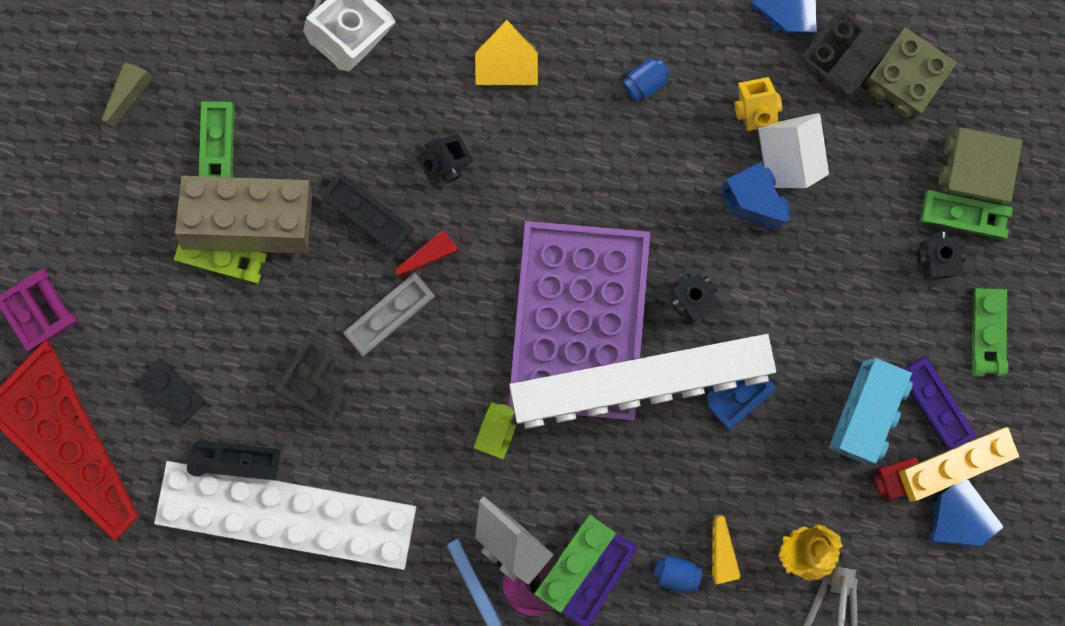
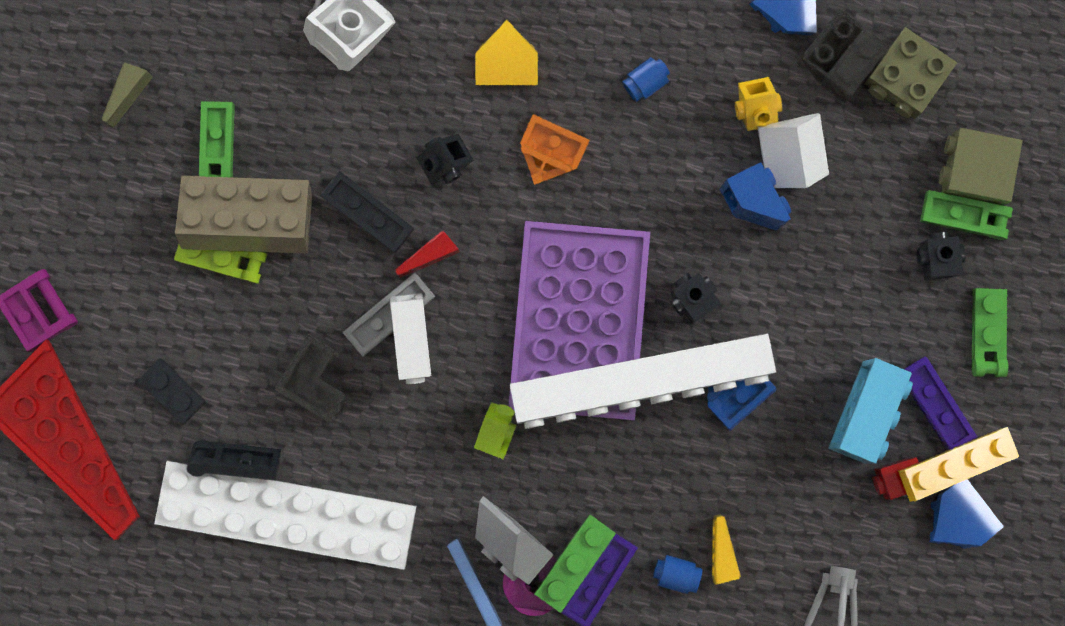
(410, 338): none -> white brick
(551, 149): none -> orange slope
(811, 552): yellow hair -> none

